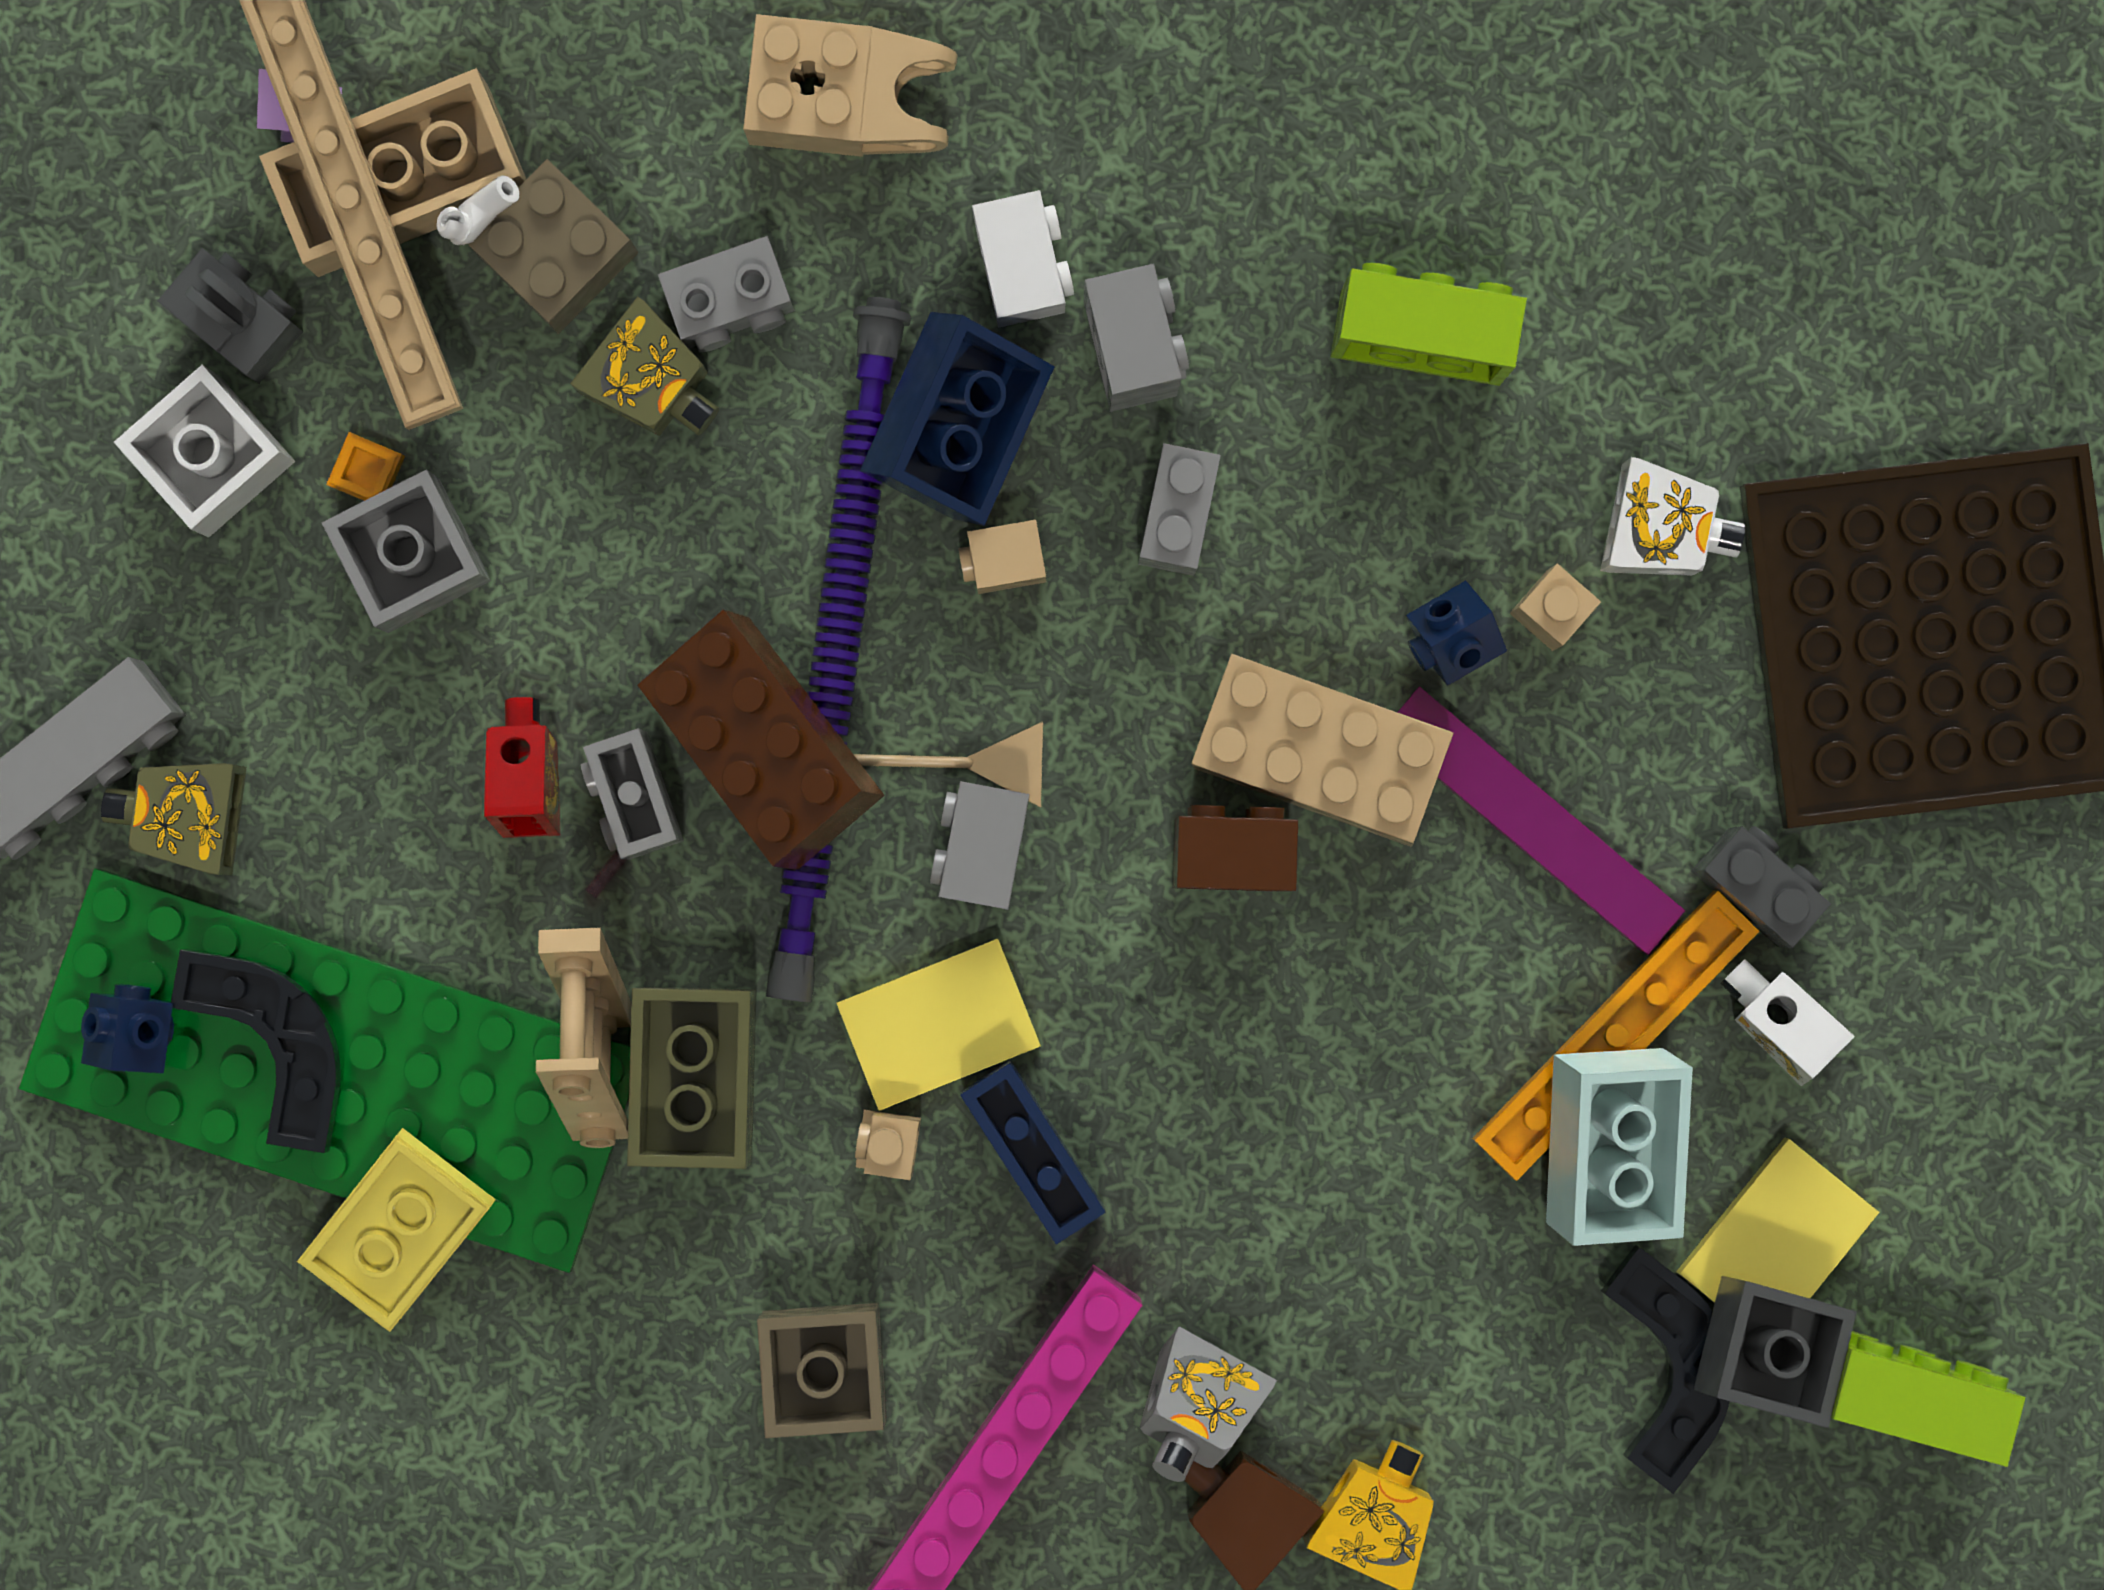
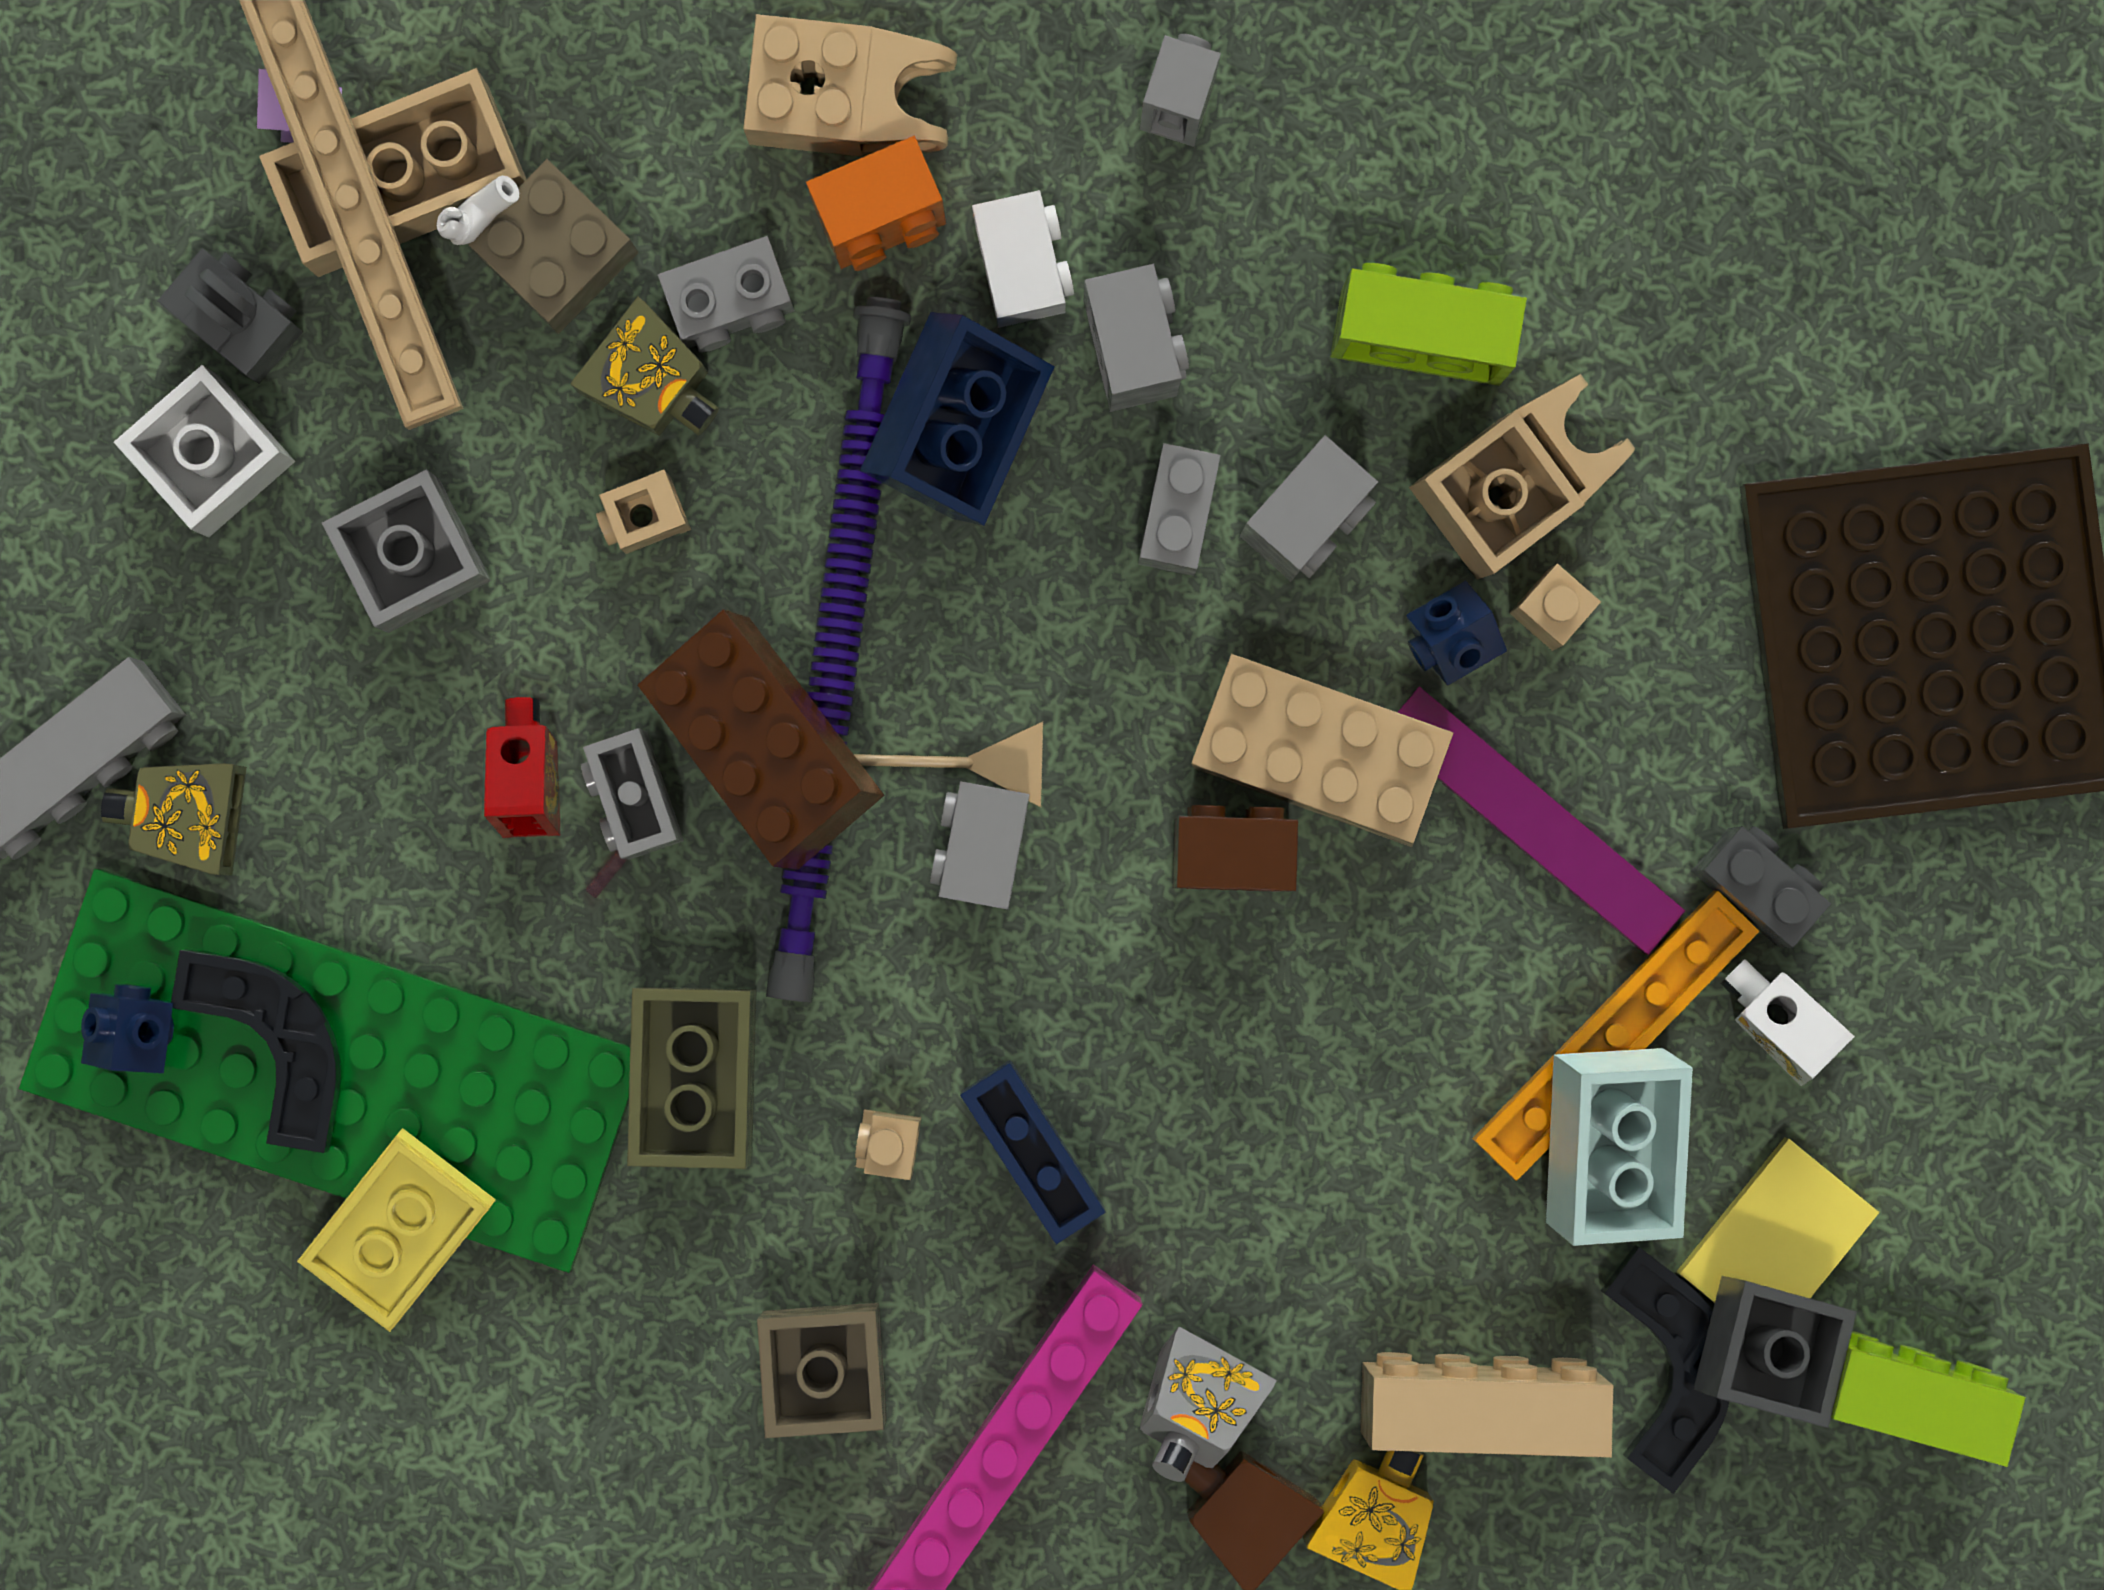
(364, 468): light orange tile -> none
(590, 1011): tan fence -> none
(652, 491): none -> tan brick
(878, 204): none -> orange brick
(938, 1024): light yellow tile -> none
(1003, 557): tan brick -> none
(1180, 88): none -> light grey brick
(1309, 506): none -> light grey brick
(1486, 1408): none -> tan brick
(1534, 467): none -> tan brick
(1665, 523): white torso -> none

